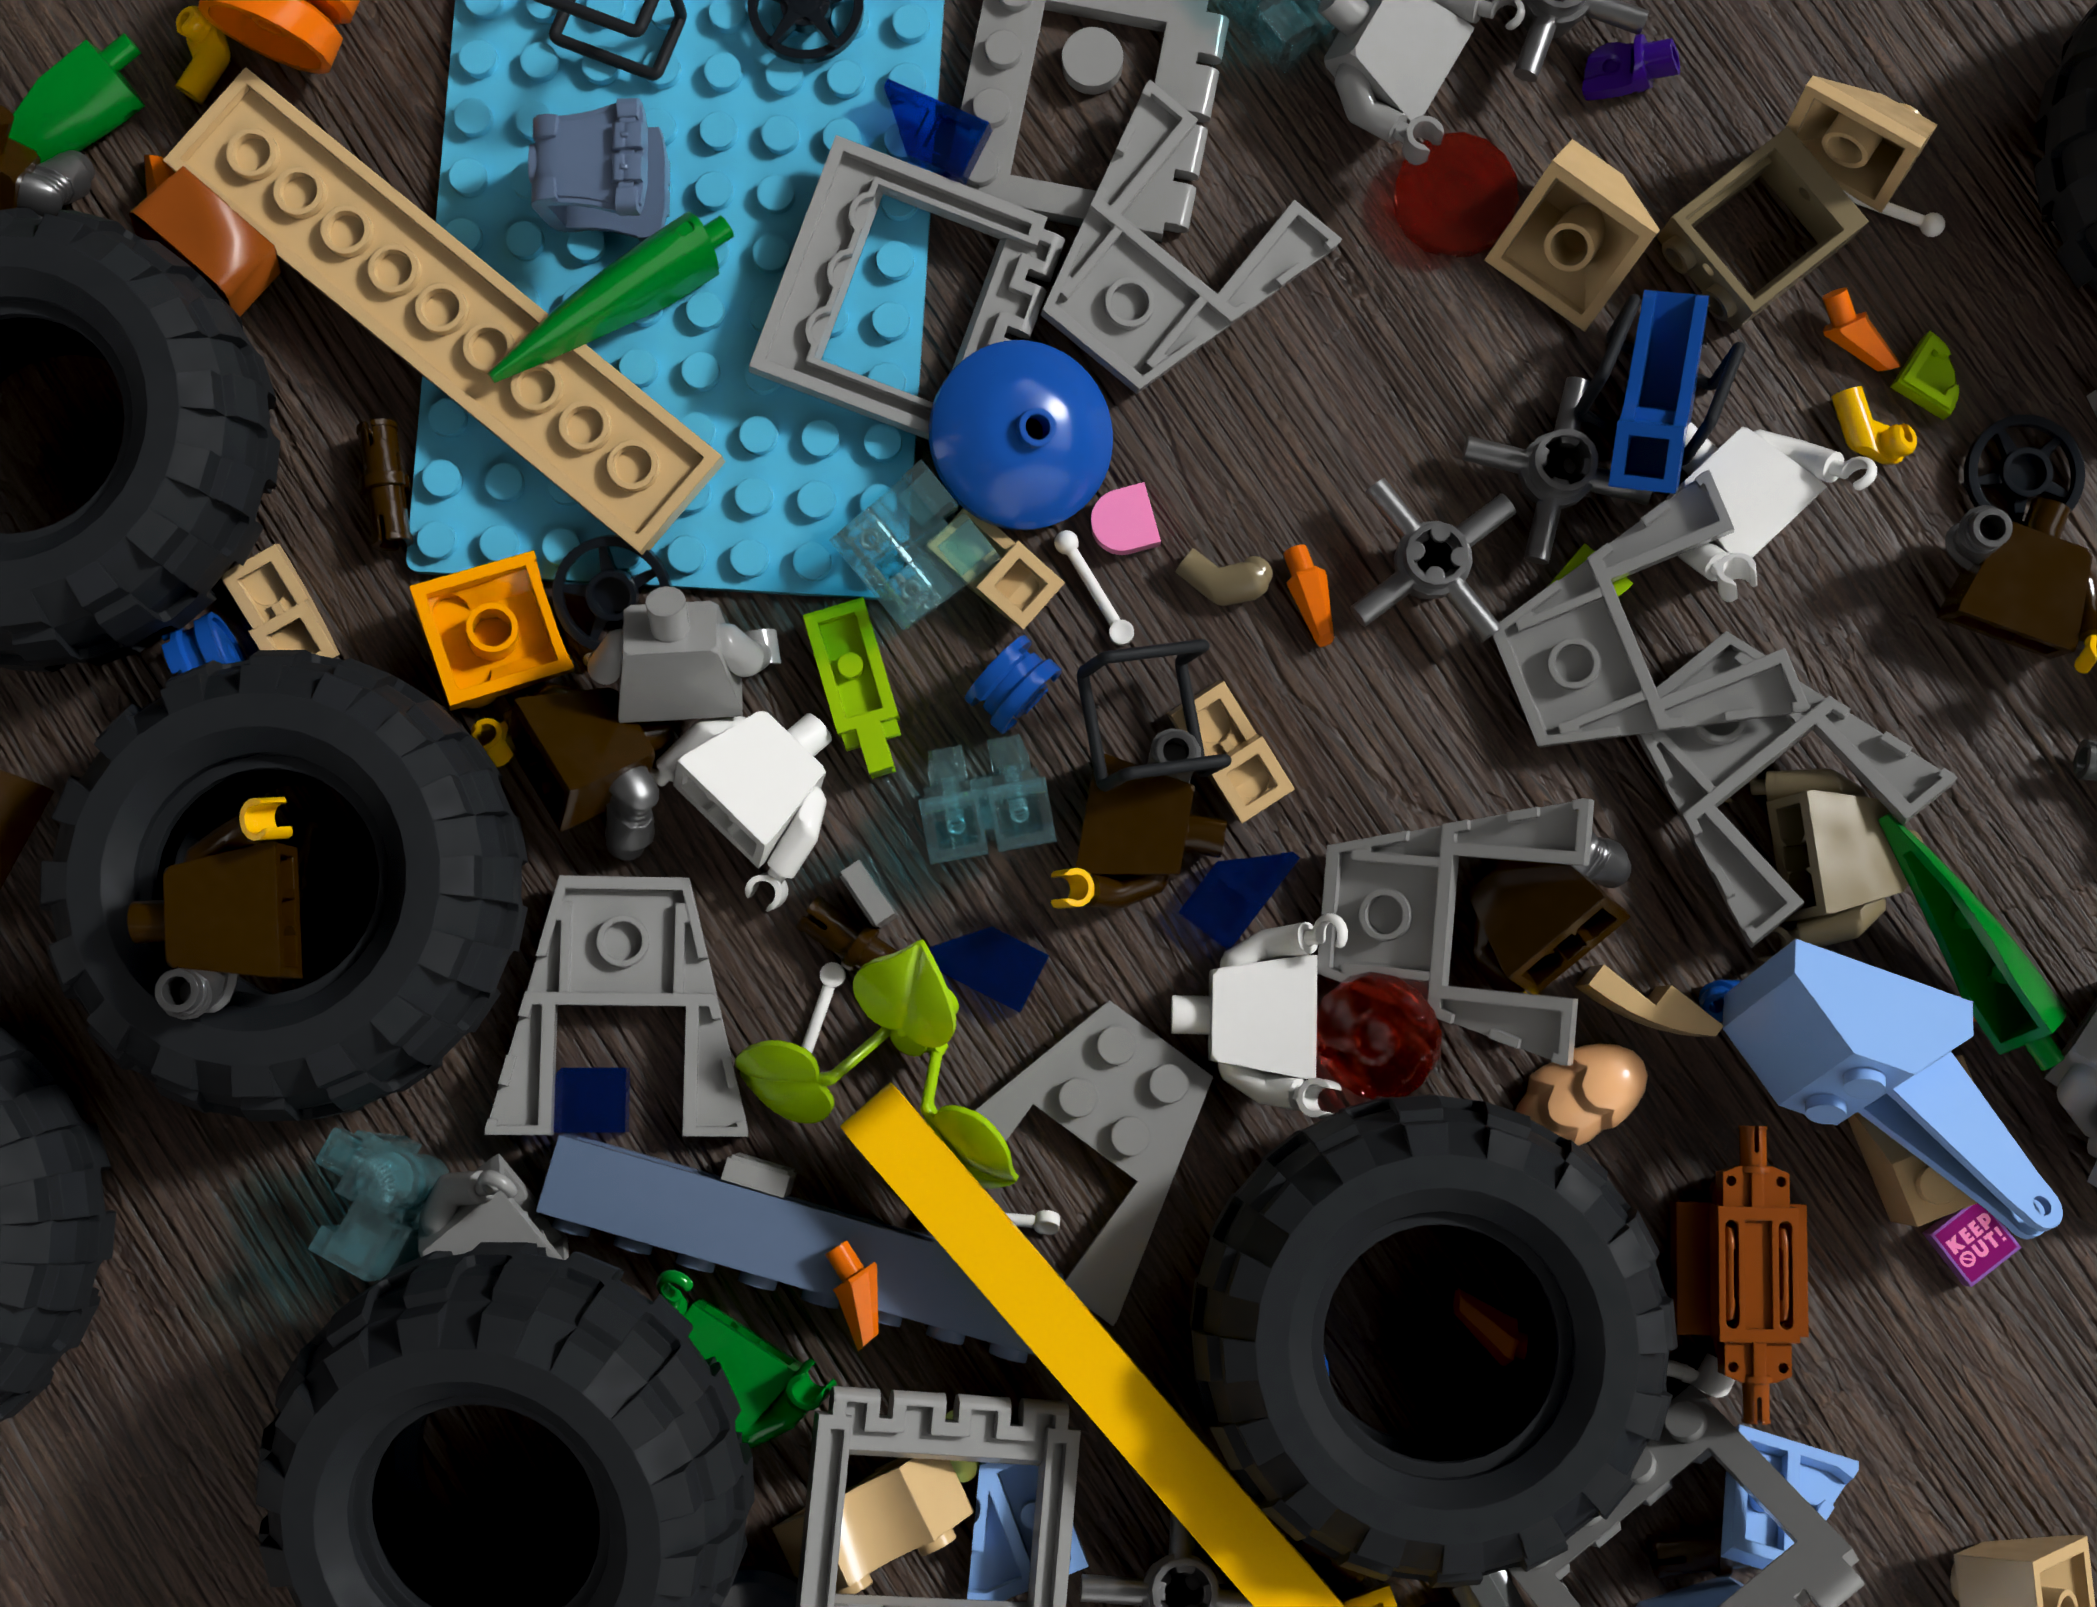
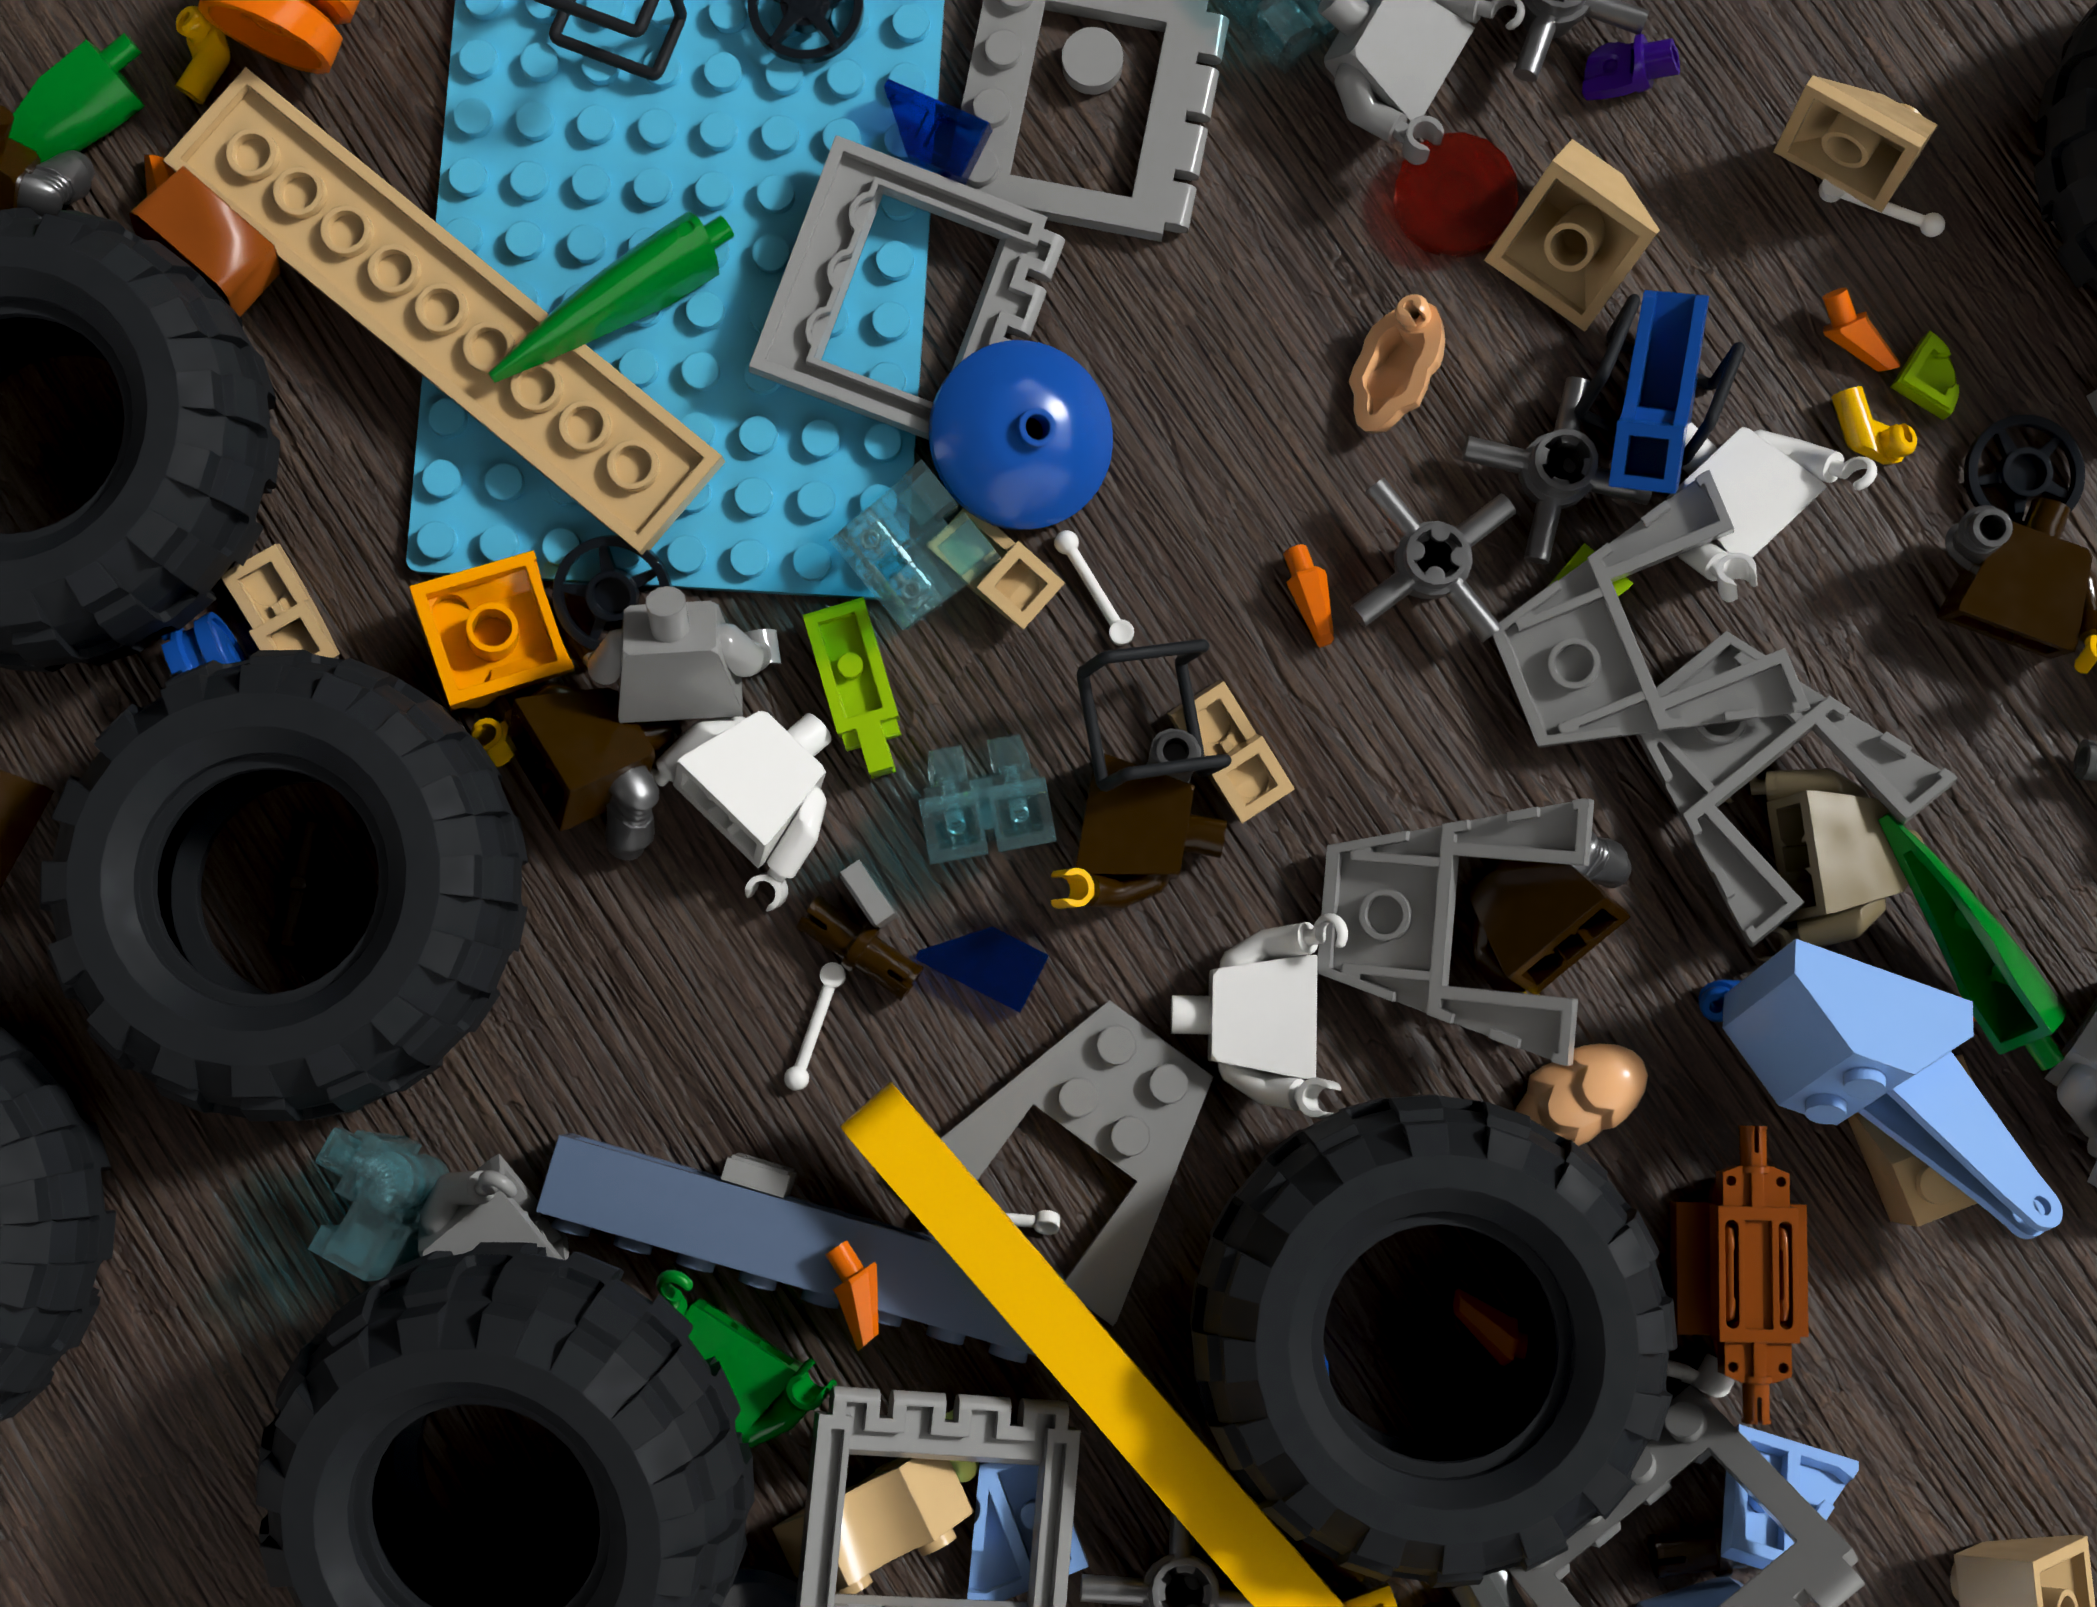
(225, 913): dark brown torso -> none
(384, 484): dark brown pin -> none
(592, 1100): clear blue tile -> none
(600, 171): sand blue piece -> none
(620, 947): light grey wing -> none
(919, 1014): lime plant -> none
(1012, 684): blue wheel -> none
(1125, 521): bright pink tile -> none
(1135, 301): light grey wing -> none
(1229, 583): dark tan arm -> none
(1234, 895): clear blue tile -> none
(1378, 1036): clear red tile -> none
(1397, 364): none -> light nougat arm
(1663, 1009): tan slope -> none
(1807, 193): dark tan window -> none
(1971, 1243): tile -> none

